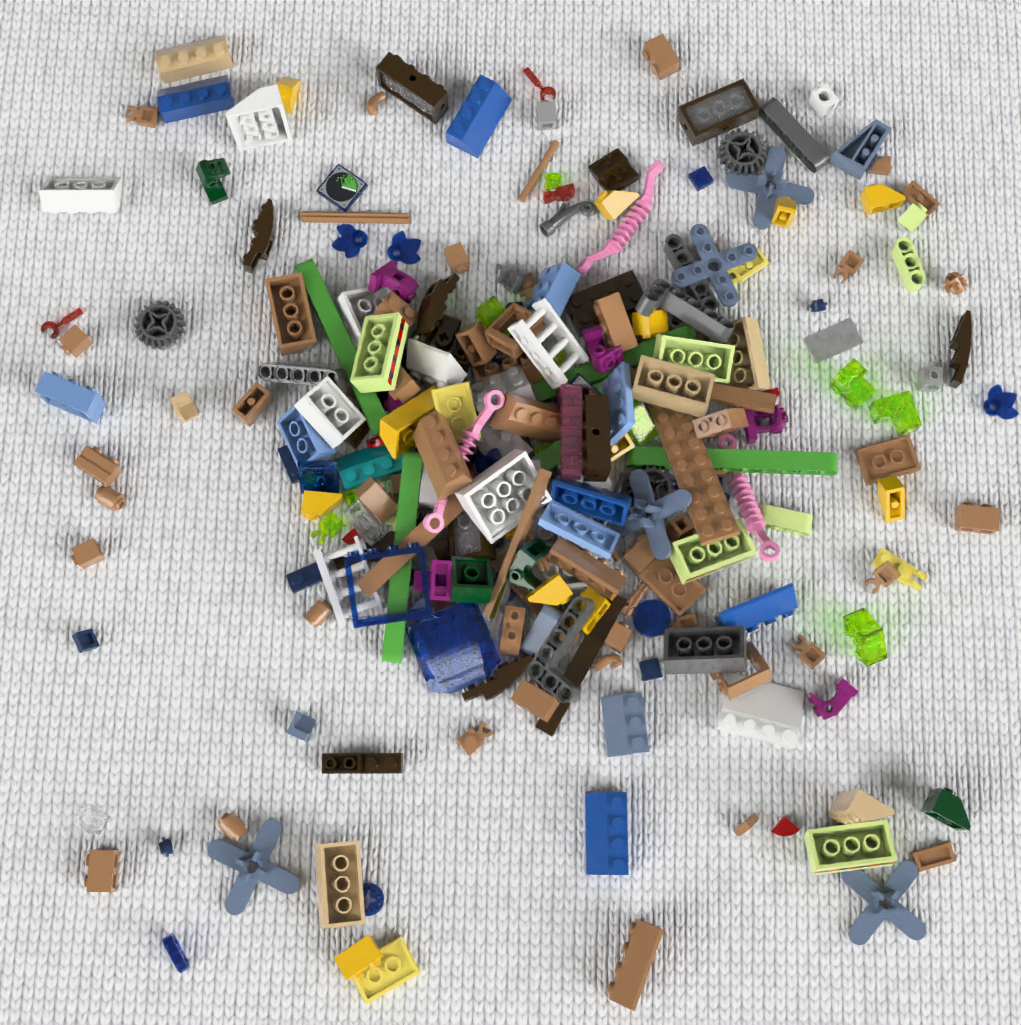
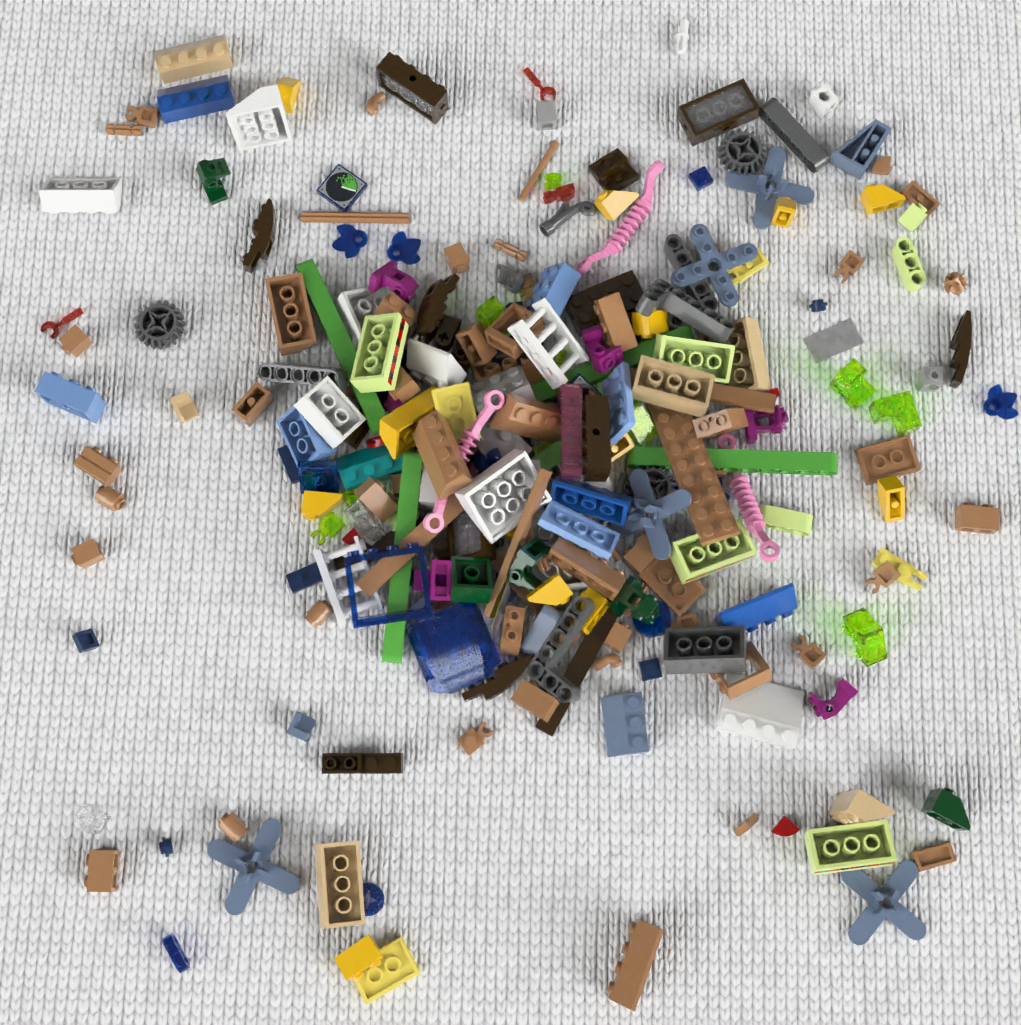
(123, 129): none -> medium nougat axle
(478, 116): blue slope -> none
(510, 250): none -> medium nougat axle
(606, 833): blue slope -> none
(645, 610): none -> dark green tile
(661, 57): medium nougat brick -> none
(679, 528): medium nougat brick -> none
(682, 36): none -> white axle

